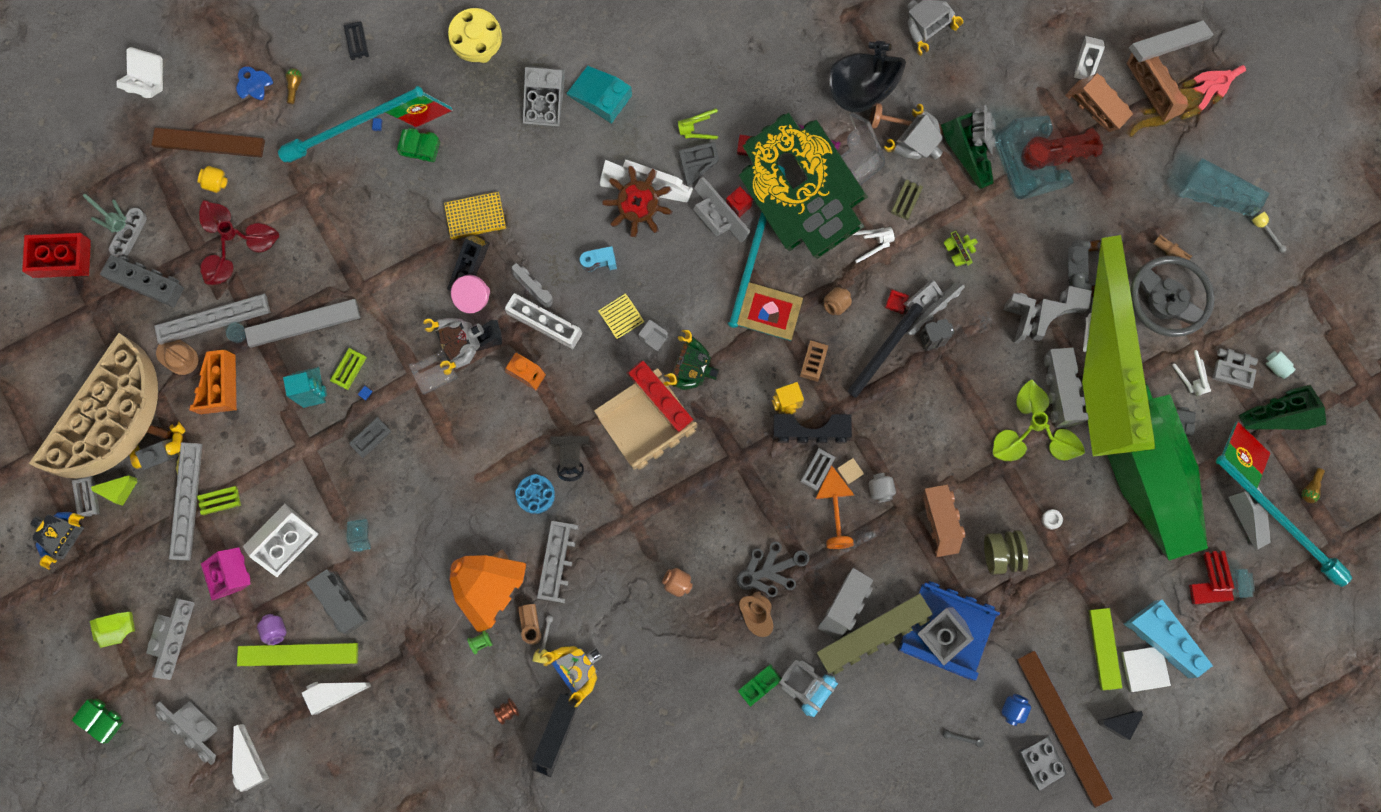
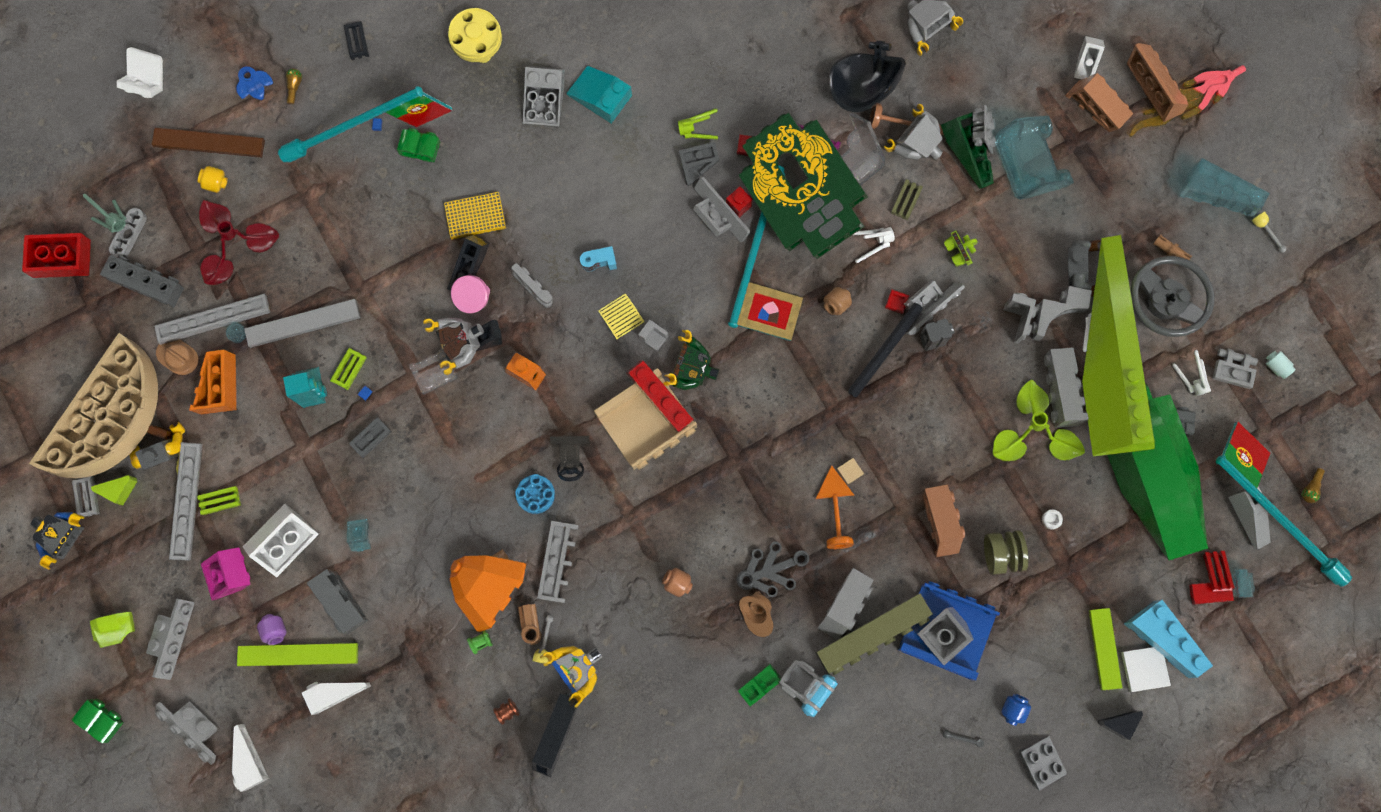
(543, 321): white brick -> none
(611, 170): white wedge -> none
(627, 198): reddish brown gear -> none
(787, 428): black arch -> none
(788, 399): yellow brick -> none
(809, 374): medium nougat slope -> none
(810, 483): light grey tile -> none
(882, 488): light grey head -> none
(1043, 152): clear red piece -> none
(1064, 729): reddish brown tile -> none
(1170, 41): light grey tile -> none
(1295, 411): dark green wedge -> none

